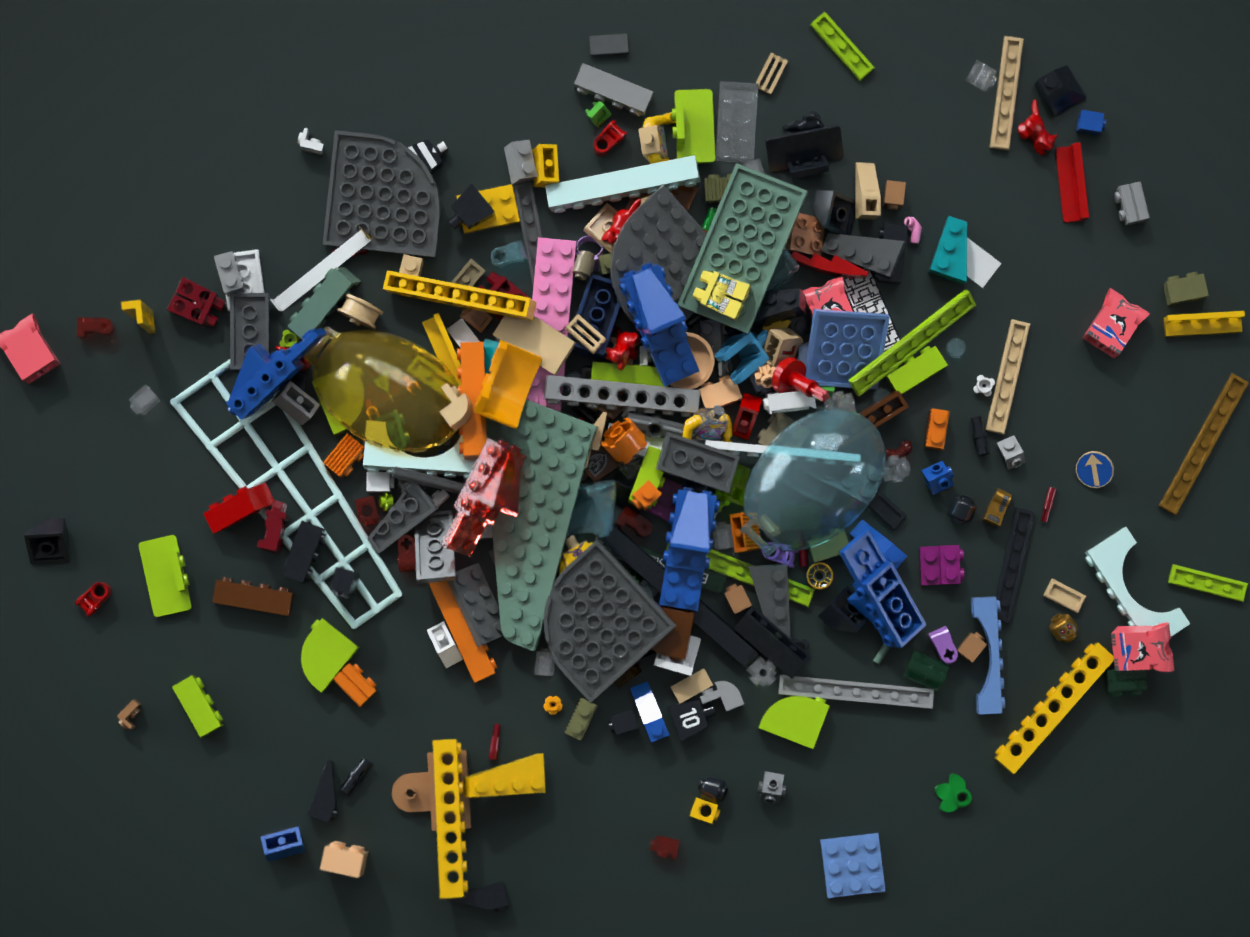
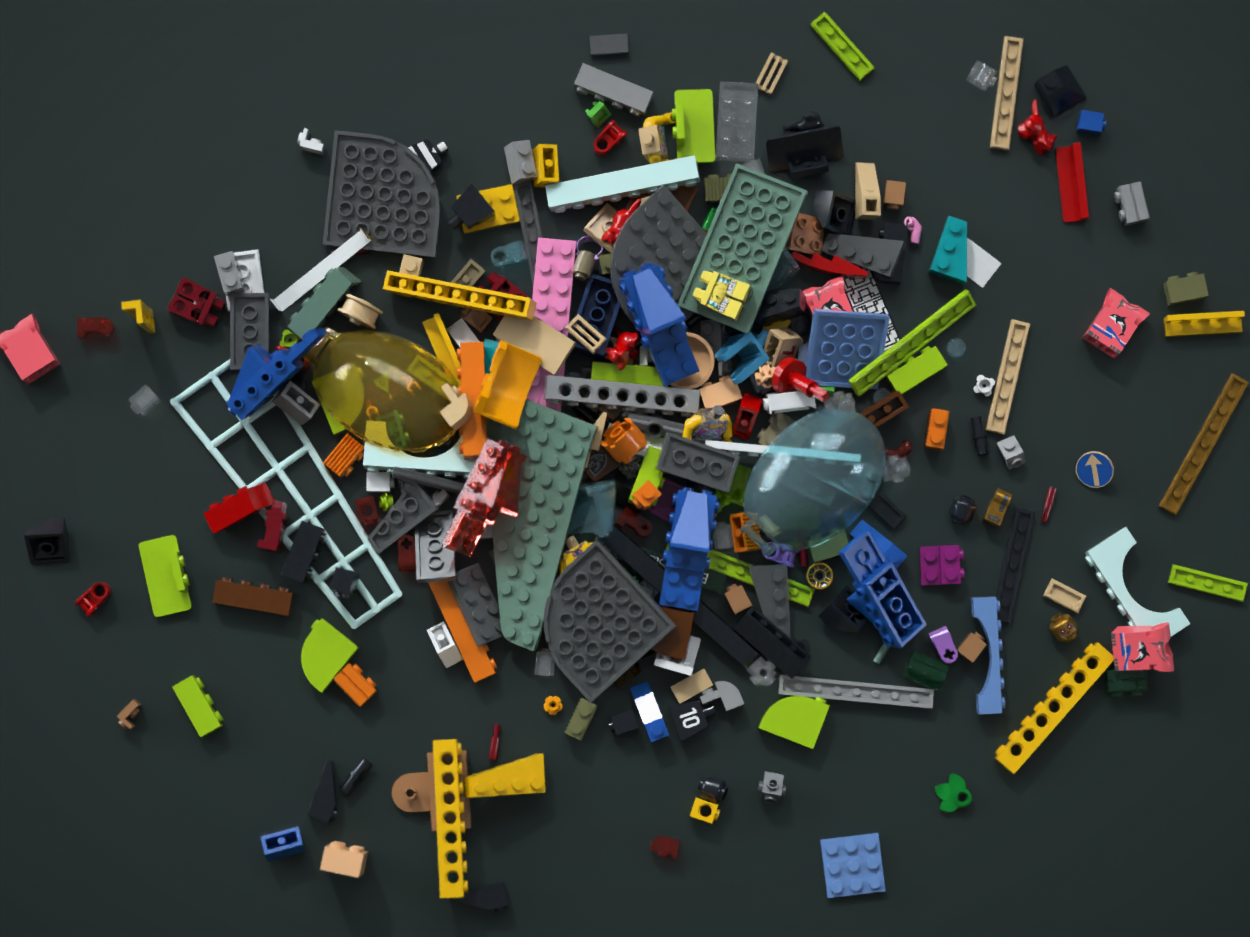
(938, 477): blue brick -> none

